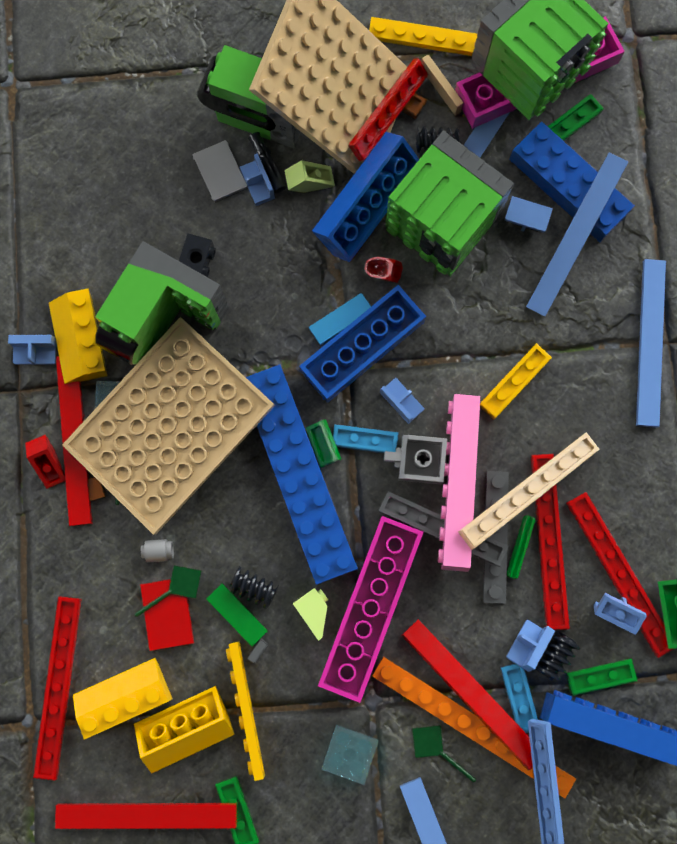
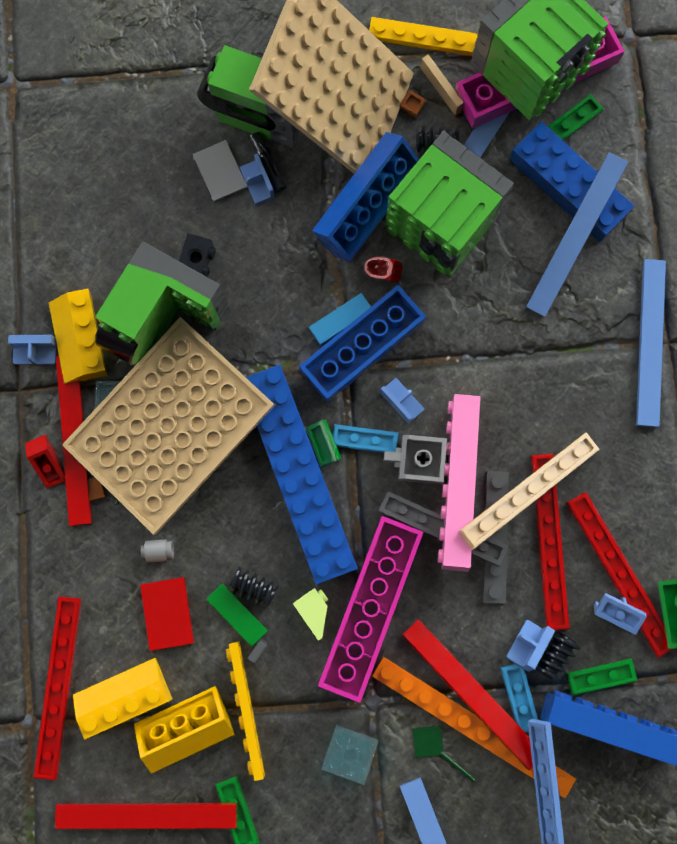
(183, 583): dark green piece -> none
(309, 177): yellowish green slope -> none
(388, 110): red tile -> none
(515, 381): yellow tile -> none
(520, 547): green axle -> none
(528, 214): medium blue panel -> none

